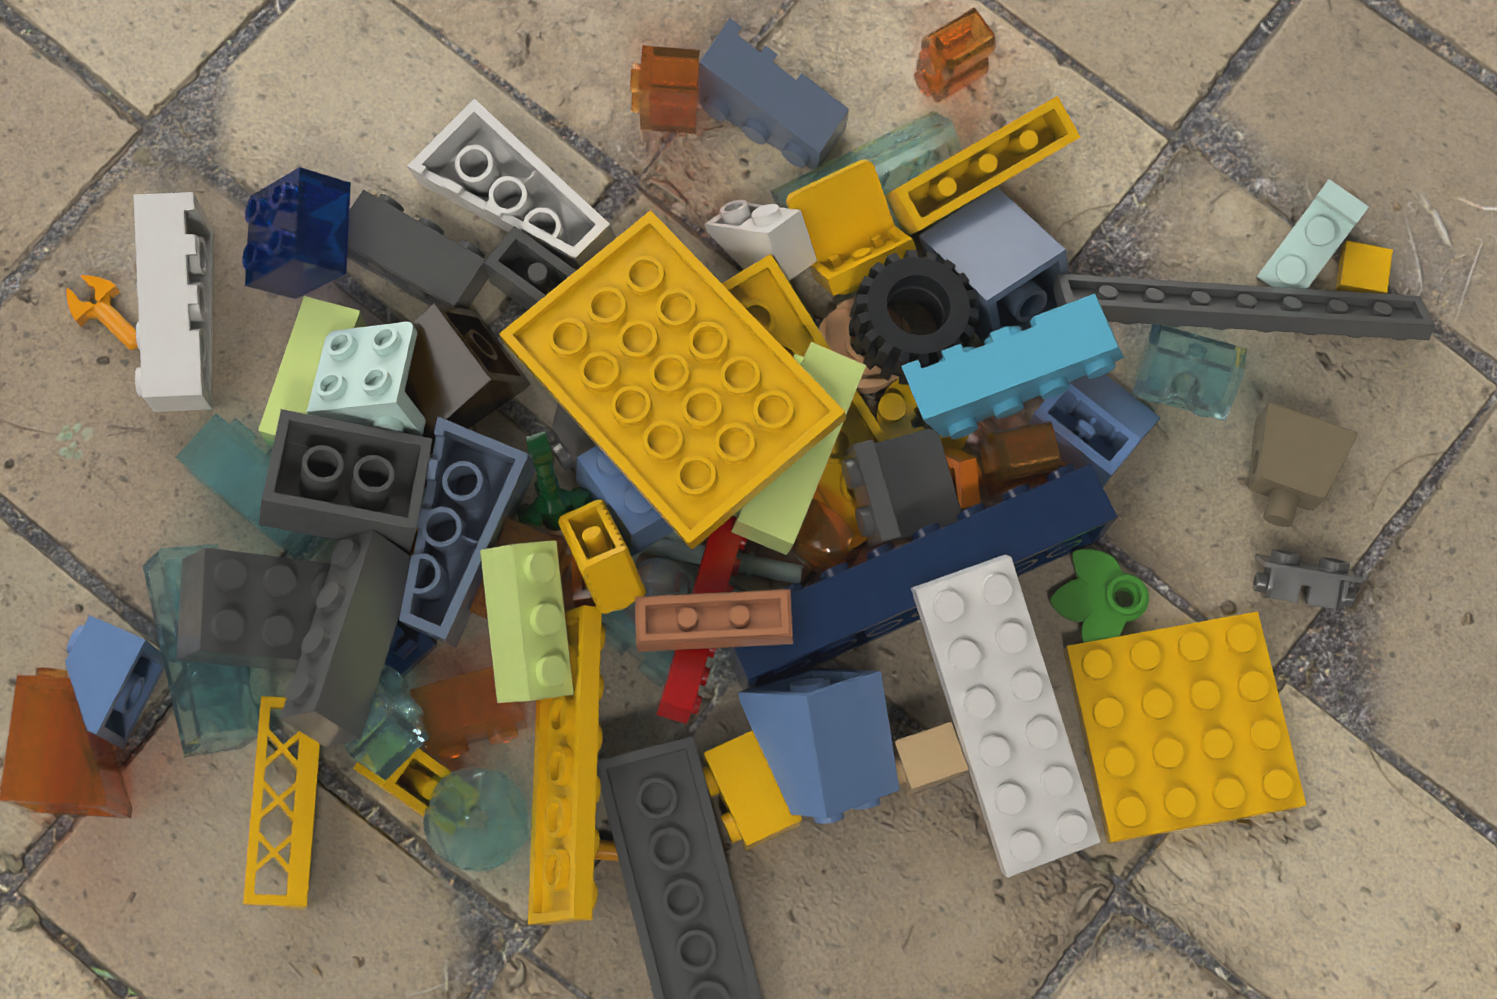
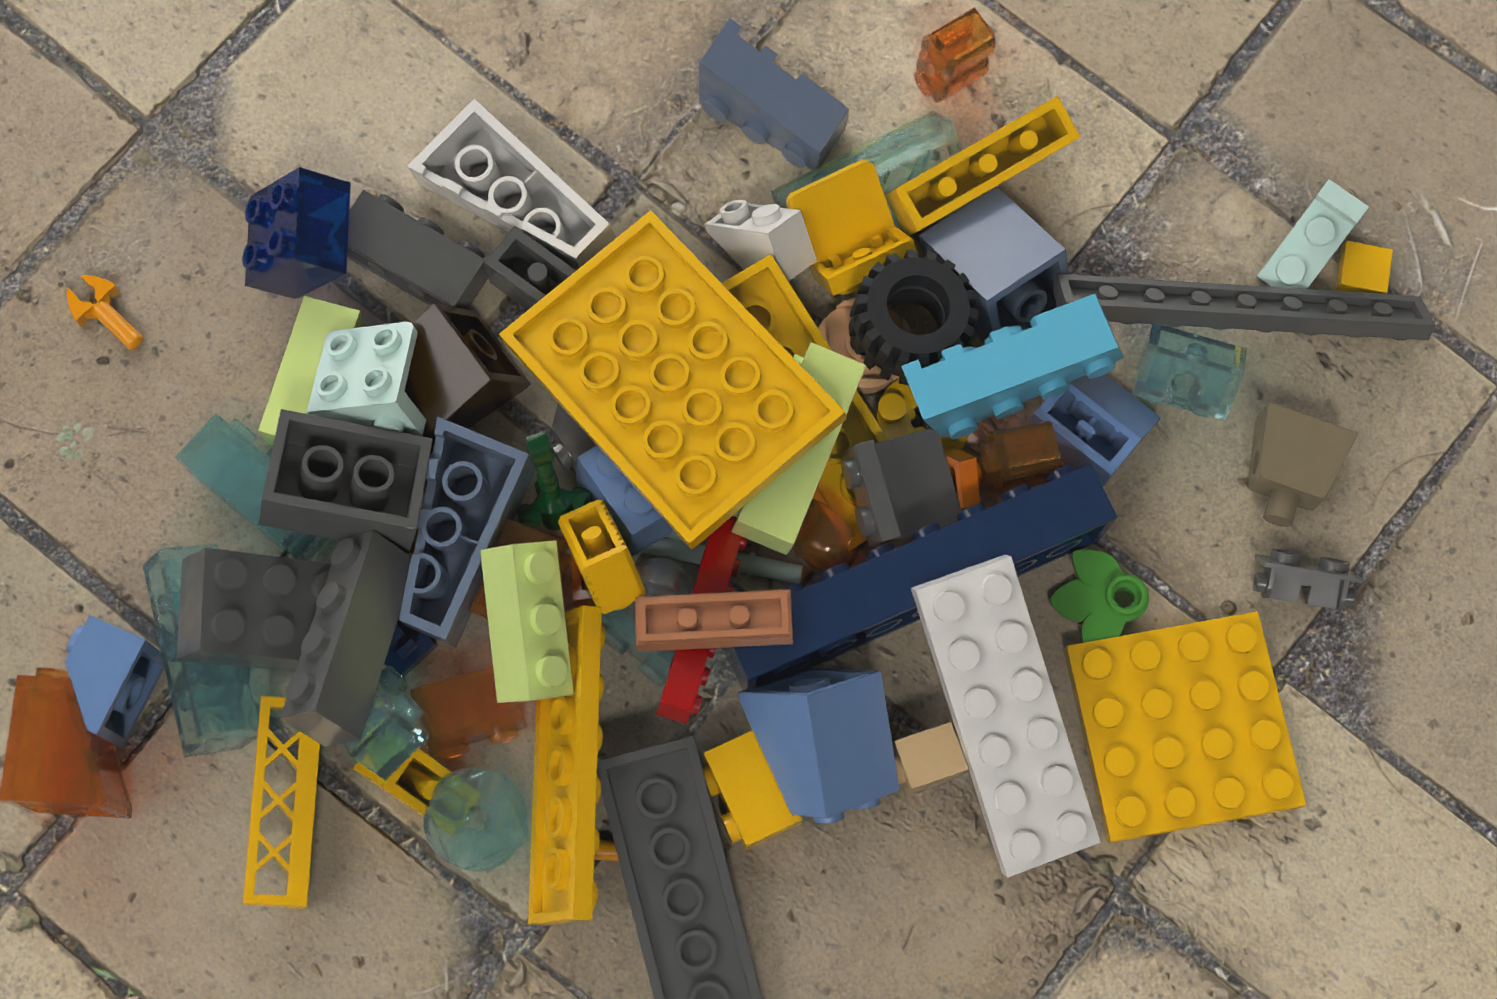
(174, 302): white wedge -> none
(666, 89): clear orange brick -> none

